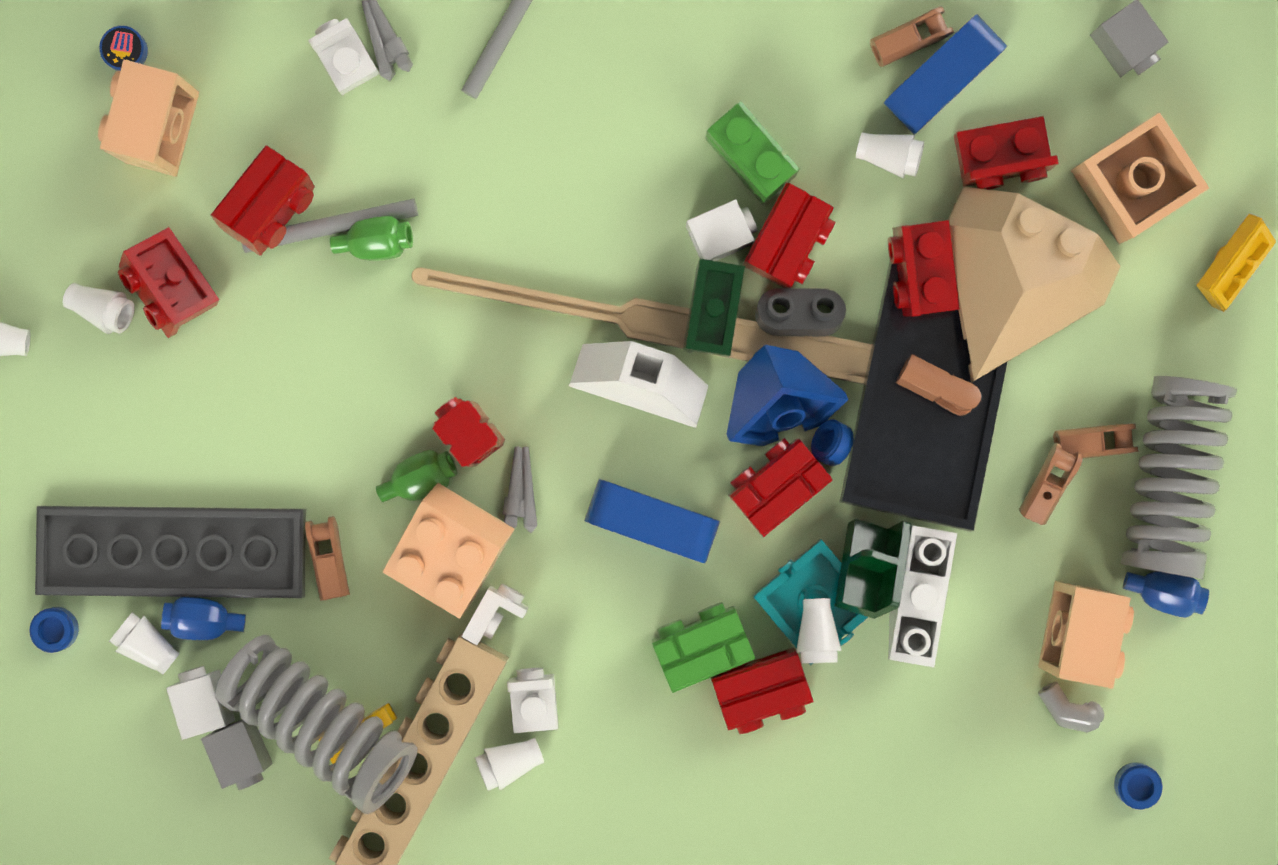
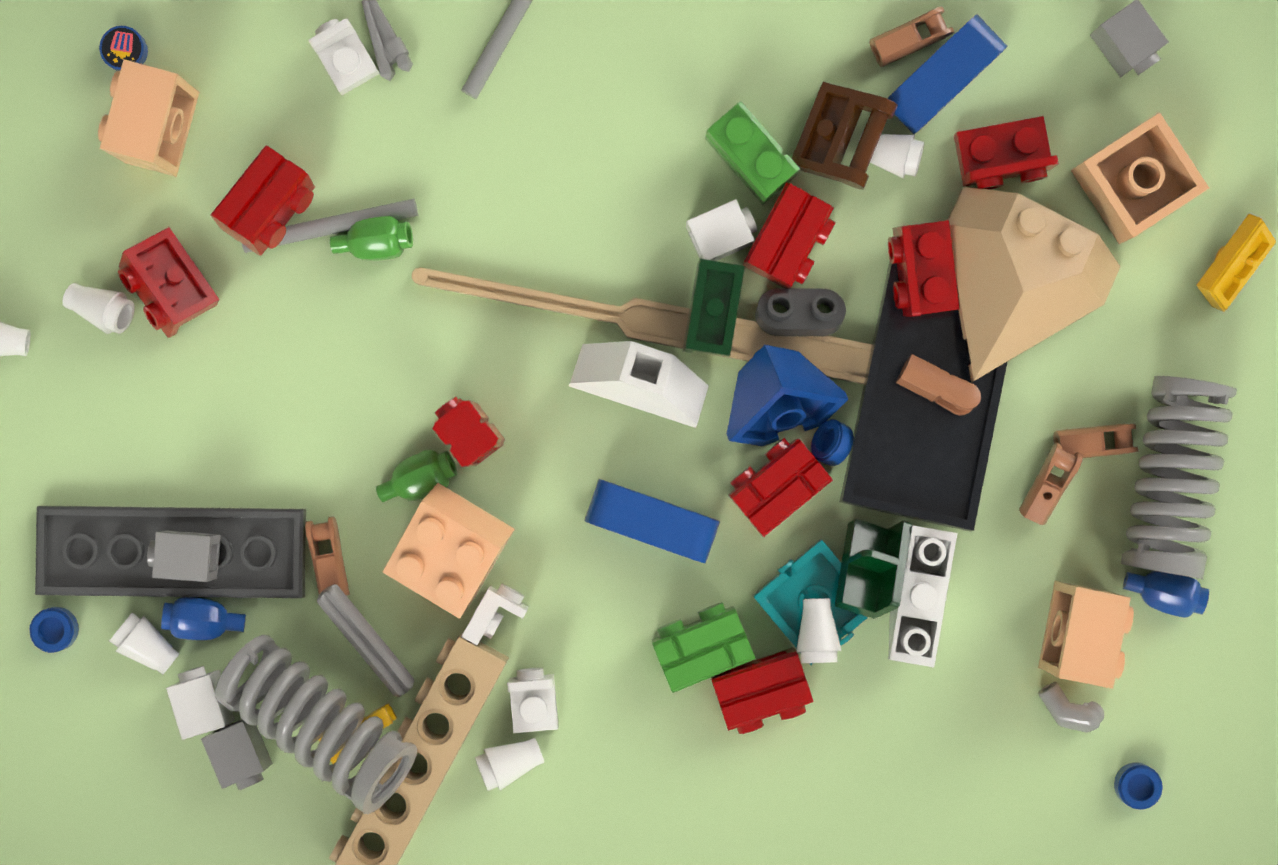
(184, 556): none -> light grey brick
(365, 640): none -> light grey axle
(520, 493): light grey piece -> none
(831, 129): none -> reddish brown plate

